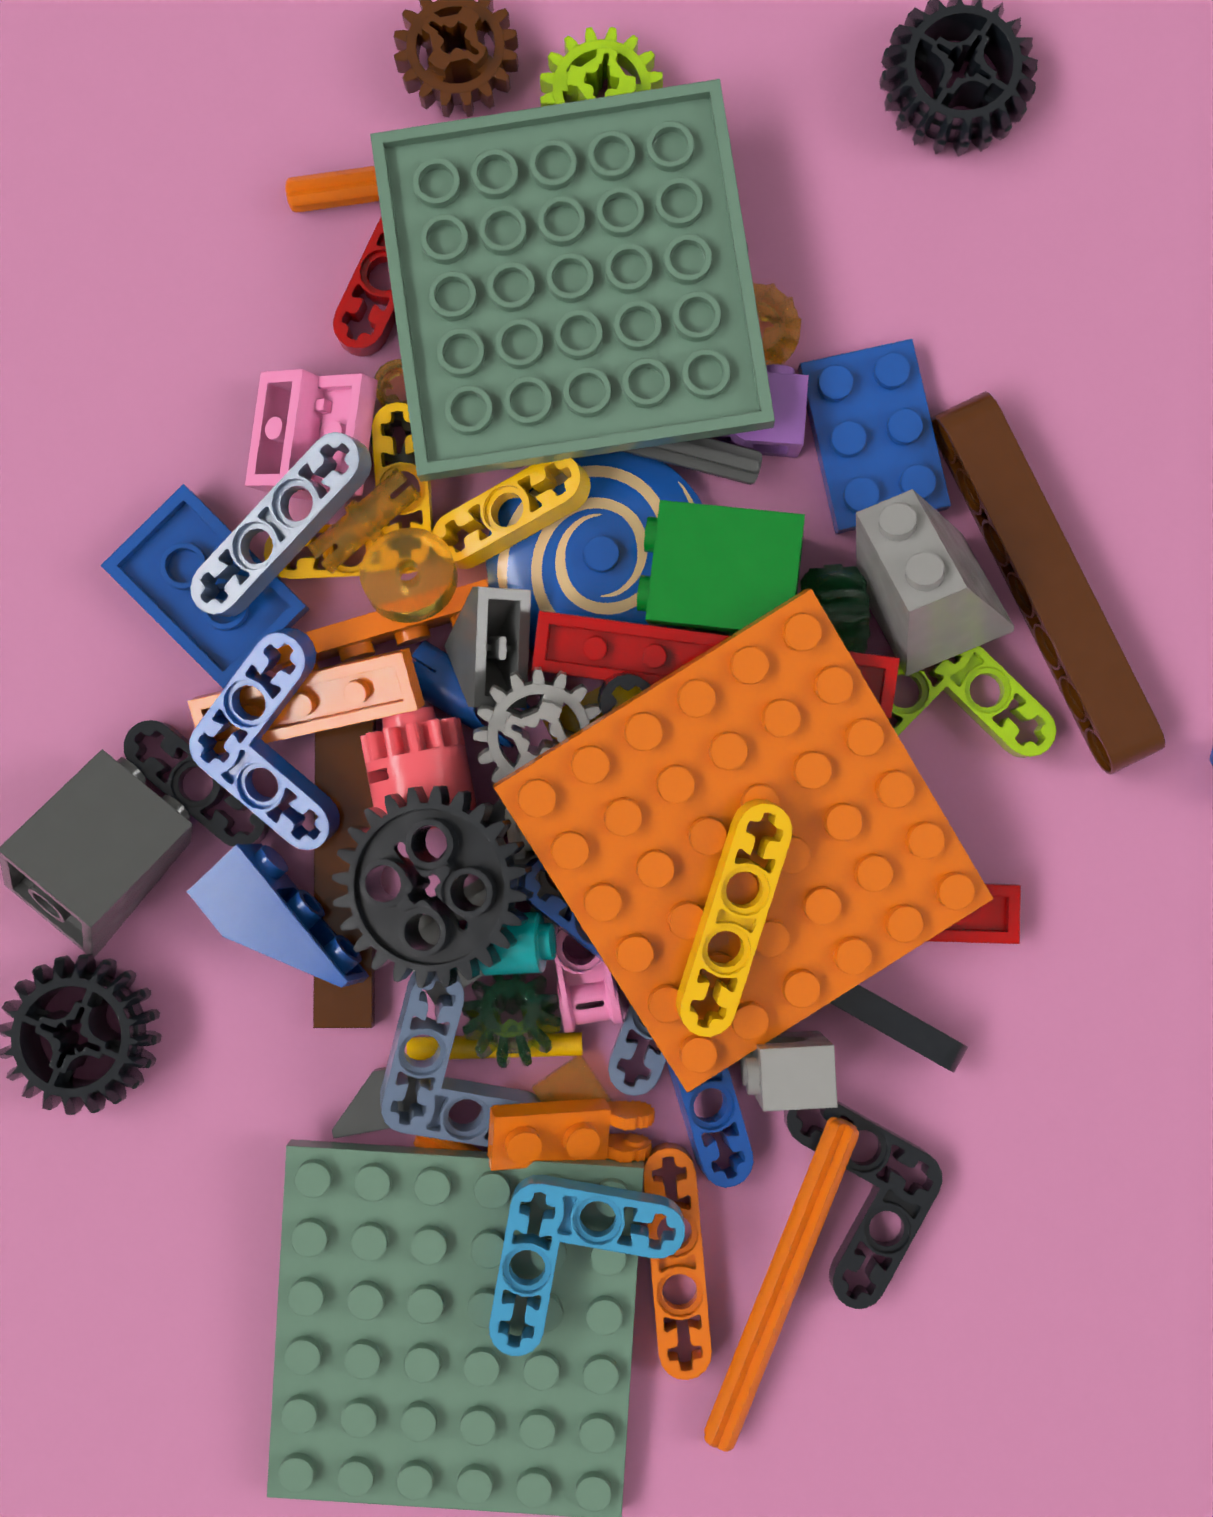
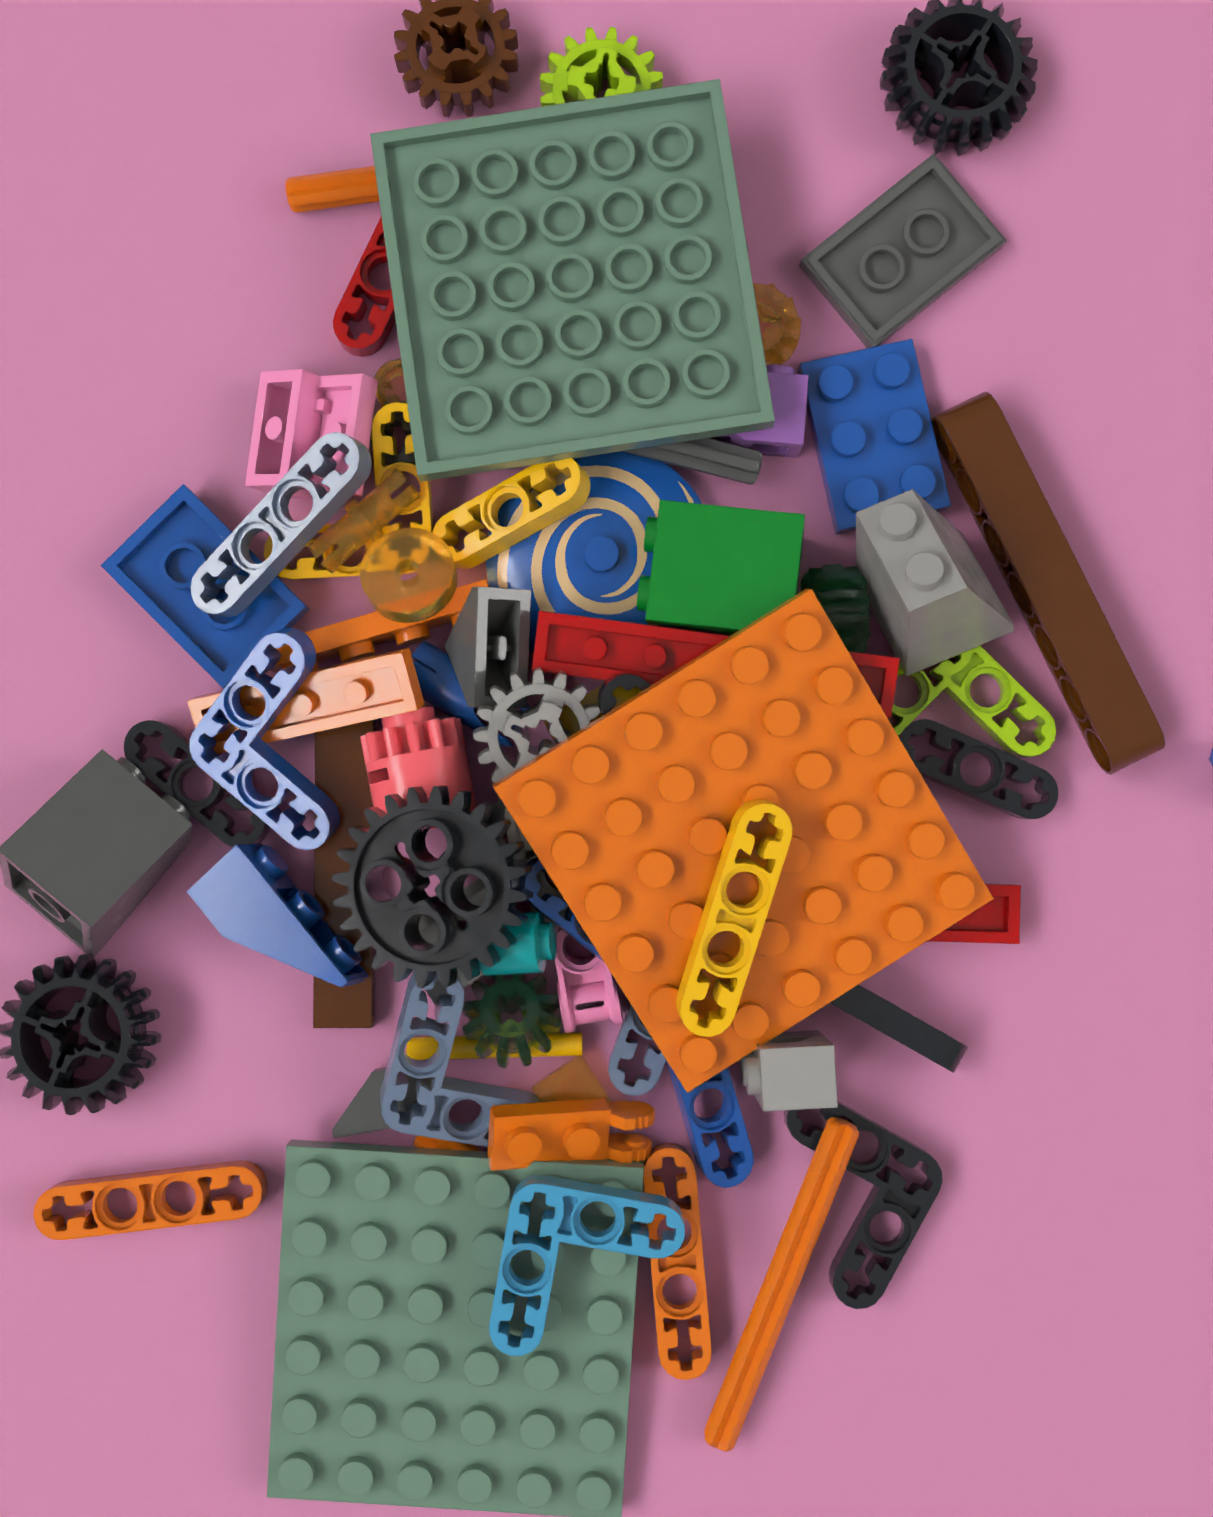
(152, 1206): none -> orange beam
(902, 252): none -> dark grey tile
(1021, 772): none -> black beam

